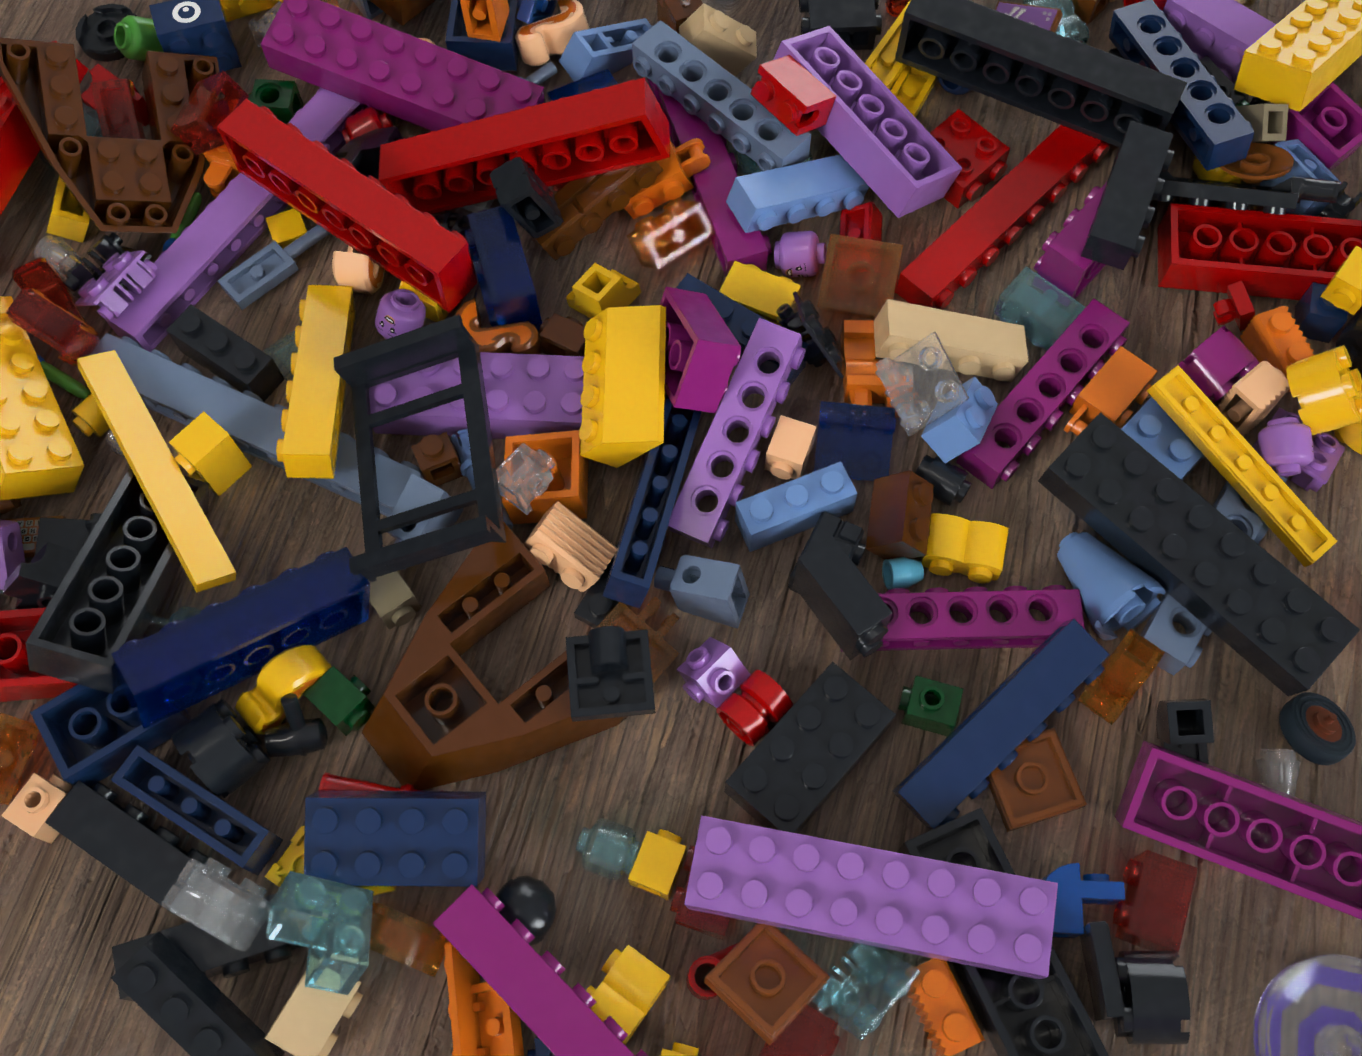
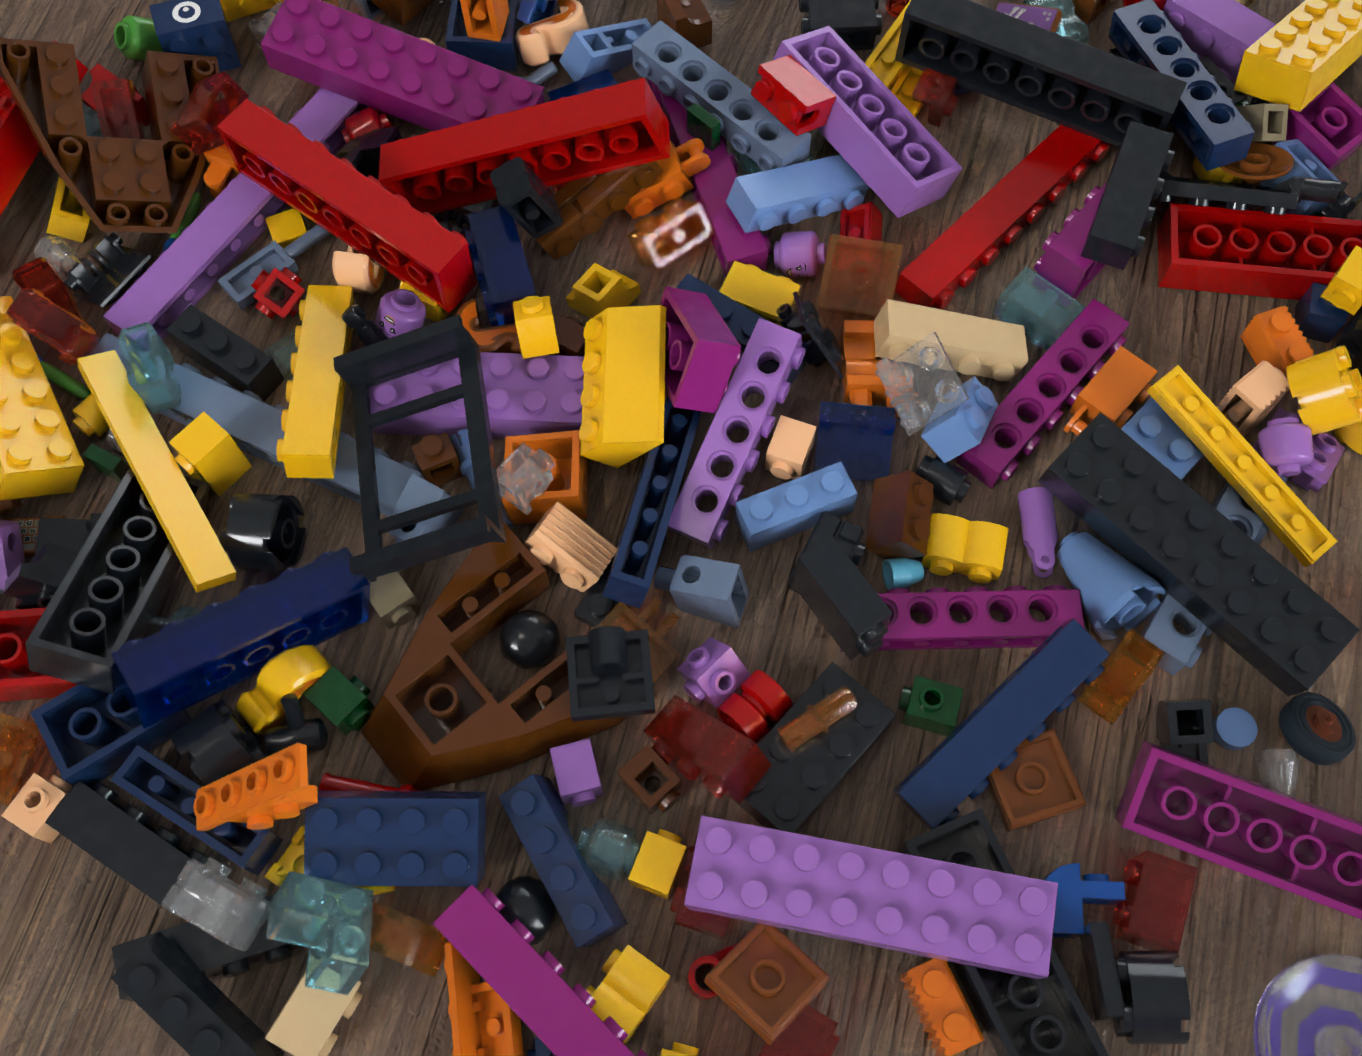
(96, 32): black tile -> none
(106, 462): none -> dark green tile
(117, 267): medium lavender hinge -> none
(150, 367): none -> clear light blue brick
(258, 793): none -> orange bracket
(264, 532): none -> black brick
(279, 96): dark green brick -> none
(292, 293): none -> red brick
(364, 328): none -> black axle
(529, 639): none -> black hair
(535, 326): none -> yellow brick
(575, 890): none -> dark blue arch
(576, 773): none -> medium lavender brick
(648, 766): none -> reddish brown brick
(703, 126): none -> dark green tile
(707, 750): none -> clear red brick
(721, 38): tan brick -> none
(817, 718): none -> clear orange axle
(867, 991): clear light blue hinge -> none
(937, 92): none -> clear red bracket
(976, 151): red brick -> none
(1039, 528): none -> medium lavender piece
(1218, 363): magenta brick -> none
(1234, 728): none -> medium blue tile
(1236, 306): red tile -> none

